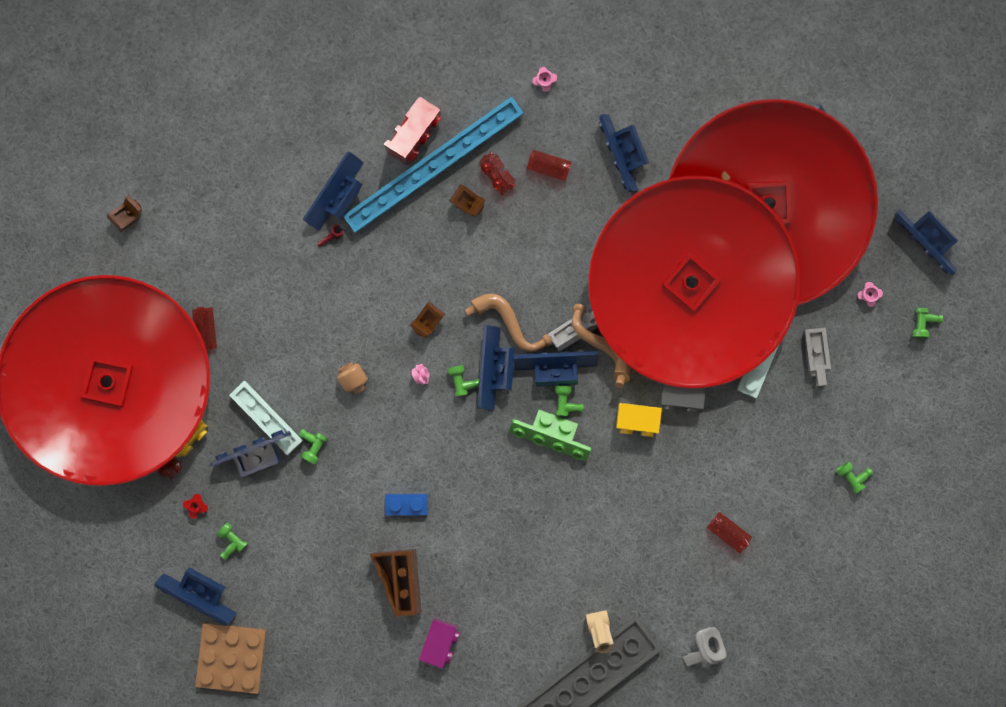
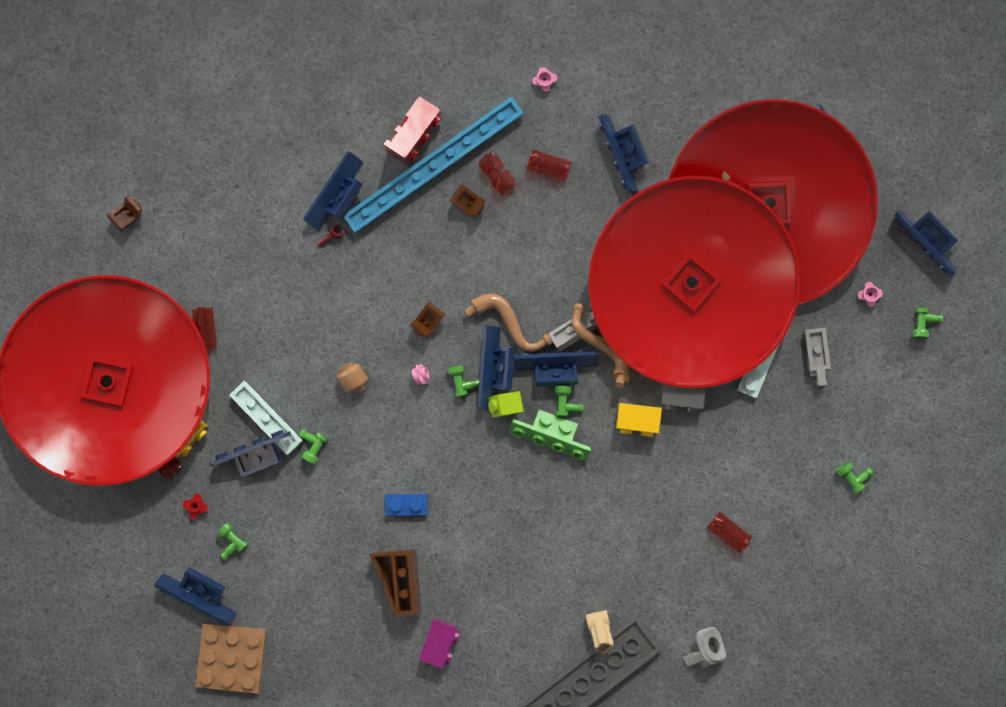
(505, 404): none -> lime brick

